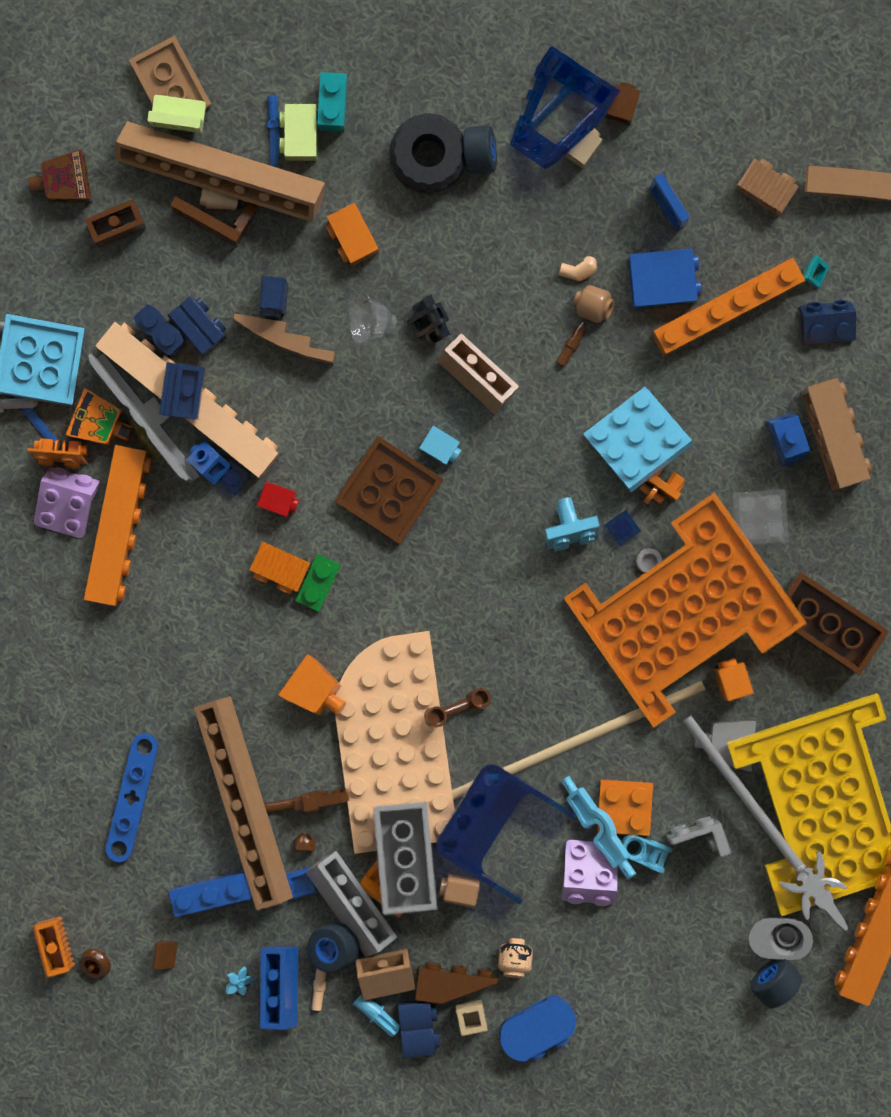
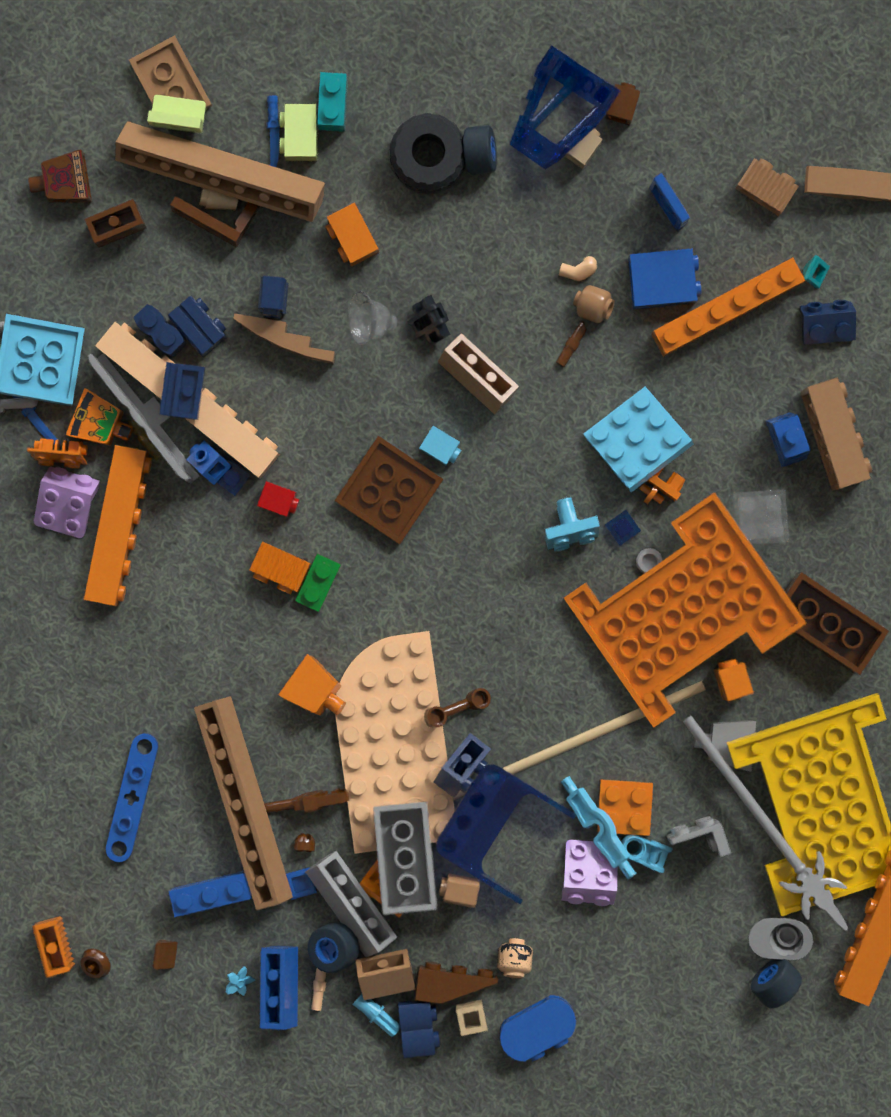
(461, 766): none -> dark blue brick

